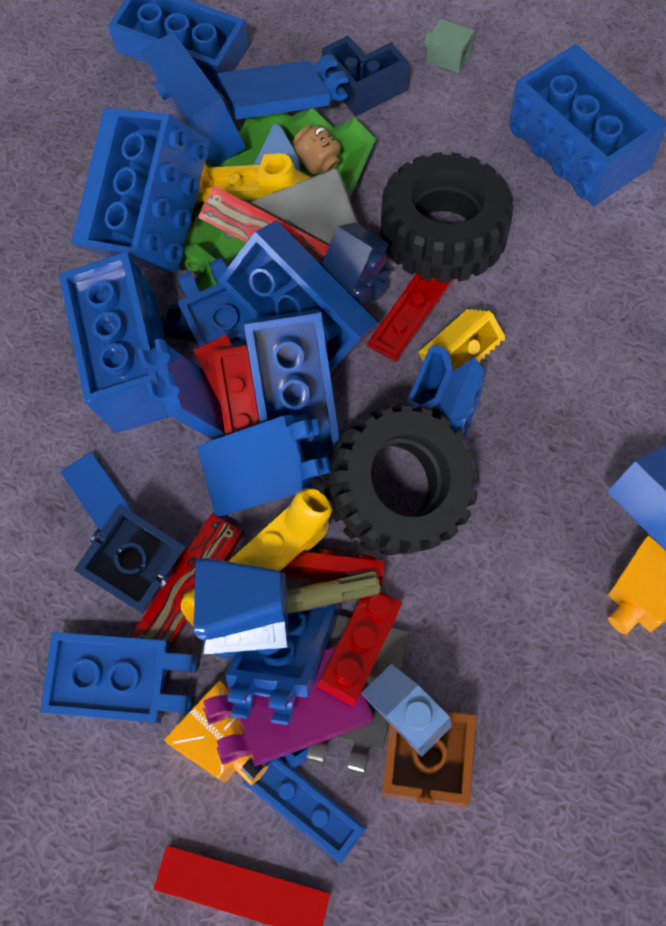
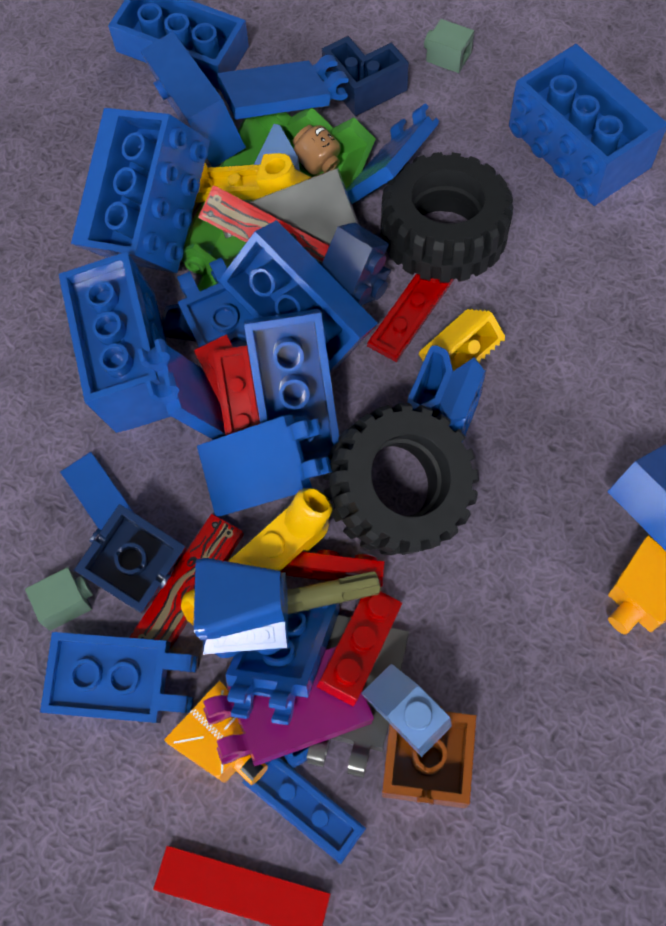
(59, 598): none -> sand green brick
(393, 155): none -> blue tile

